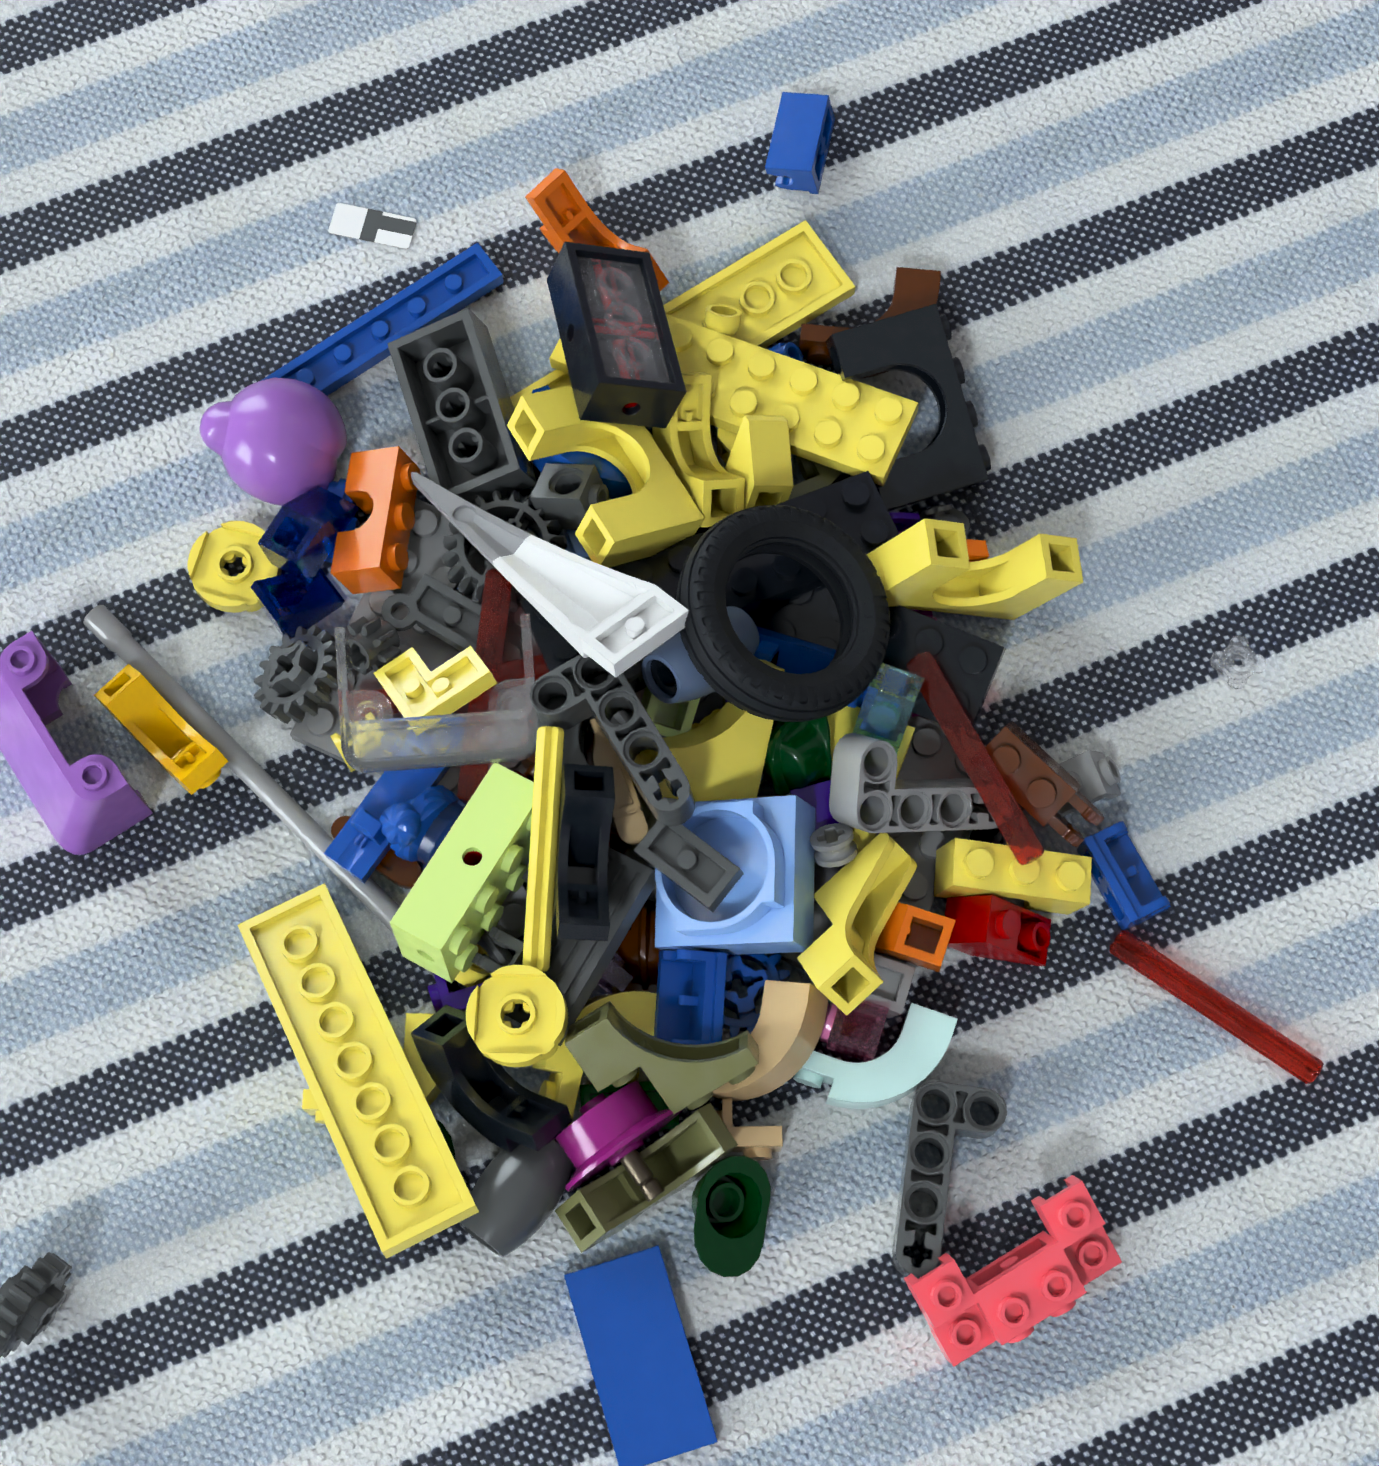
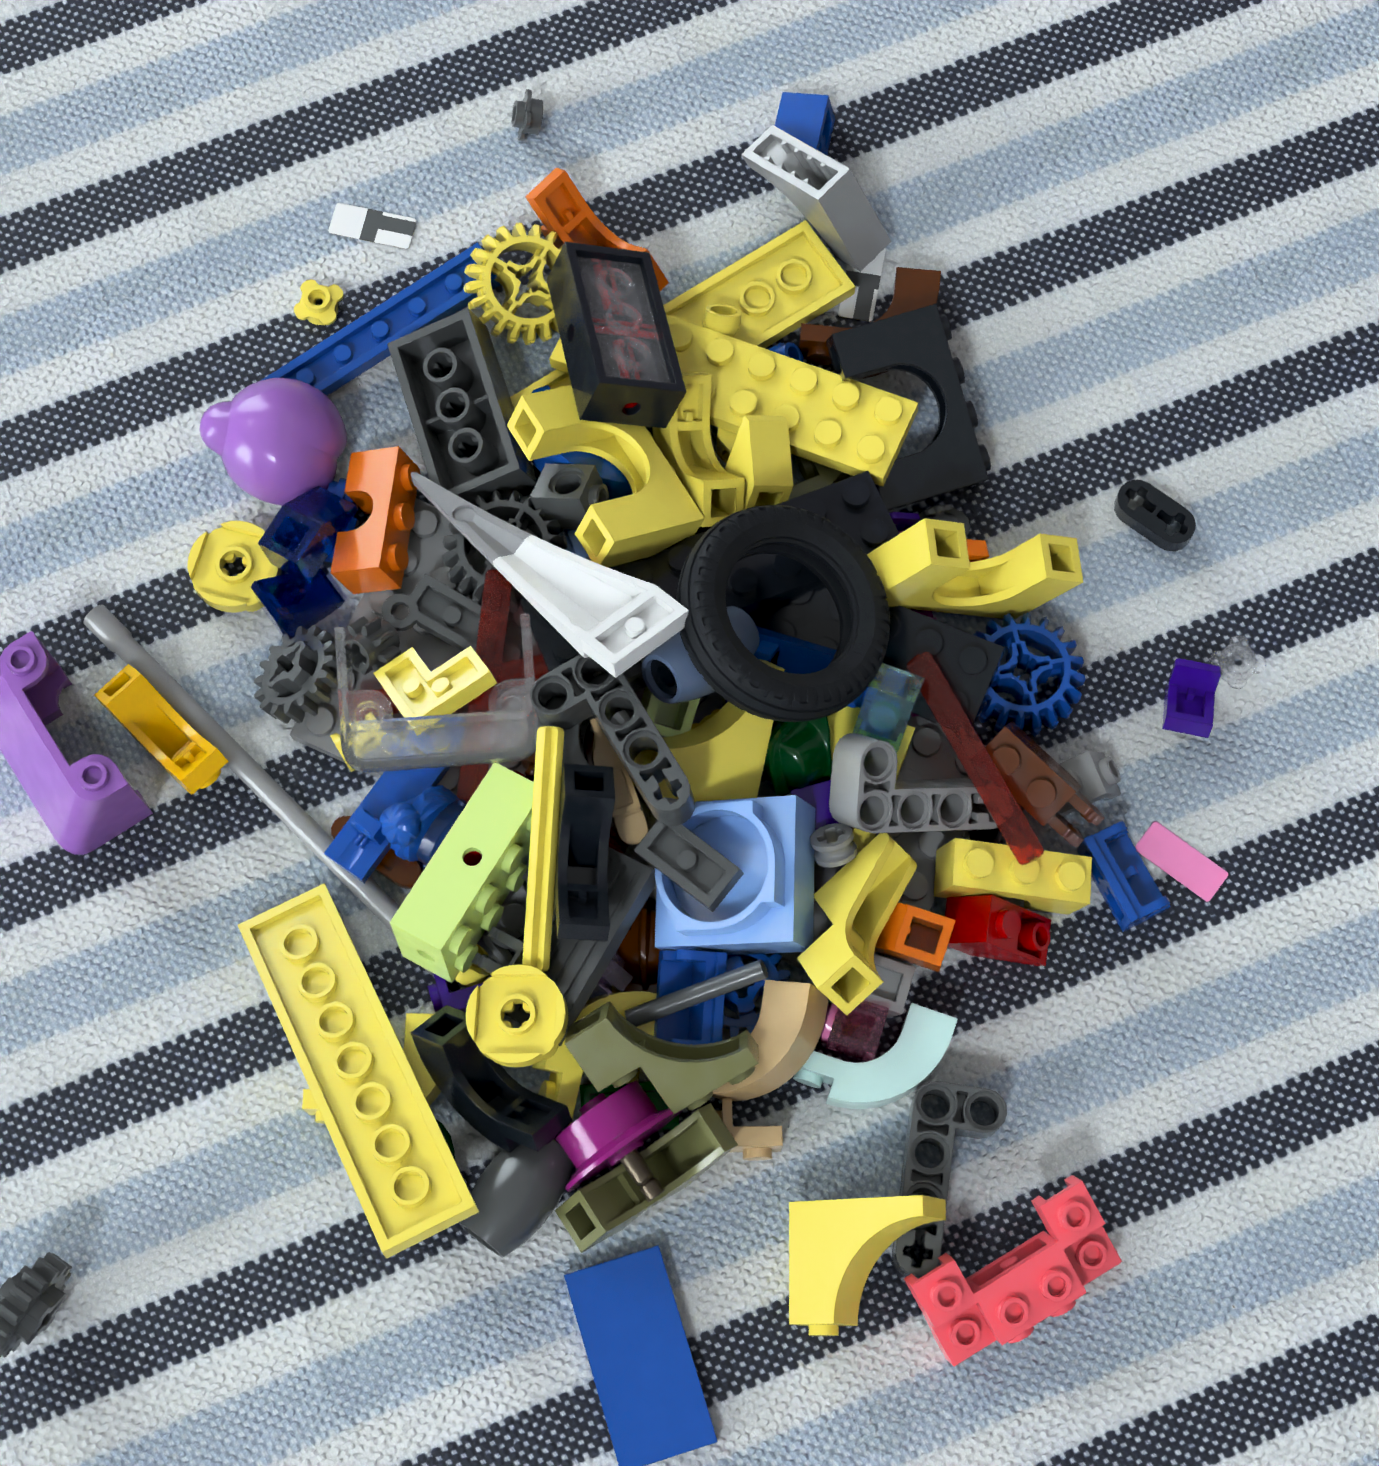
(318, 314): none -> light yellow plate
(508, 276): none -> light yellow gear
(527, 115): none -> dark grey plate
(697, 993): none -> dark grey bar
(731, 1215): dark green piece -> none
(823, 193): none -> light grey arch
(836, 1248): none -> light yellow arch
(863, 302): none -> sticker
(1056, 662): none -> blue gear
(1154, 515): none -> black beam
(1181, 861): none -> bright pink sticker
(1191, 697): none -> dark purple bracket
(1216, 1007): clear red axle -> none

